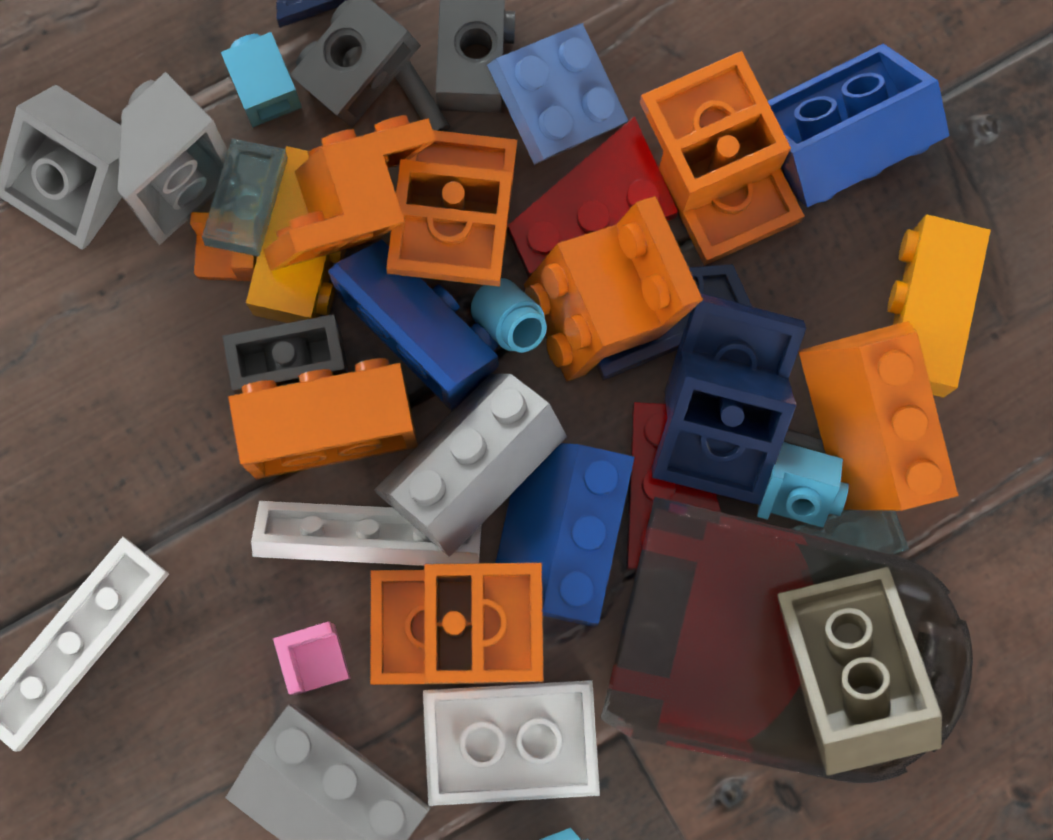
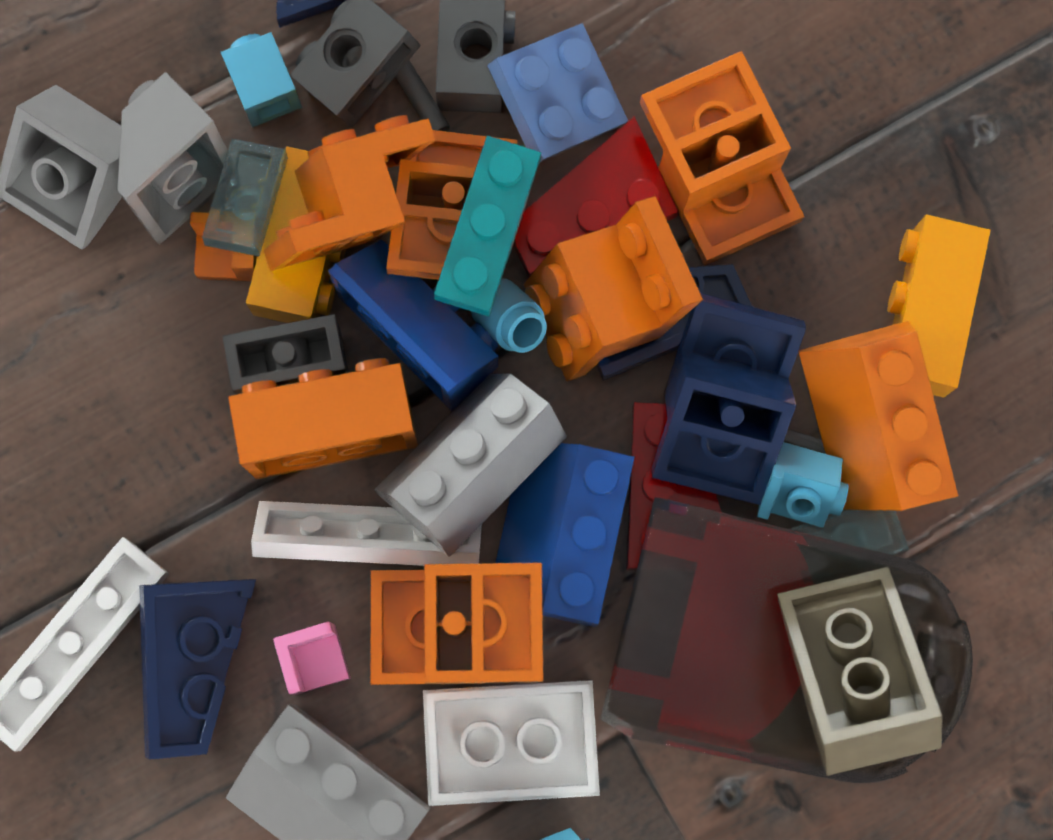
(185, 660): none -> dark blue wing
(487, 226): none -> teal plate
(857, 122): blue slope -> none

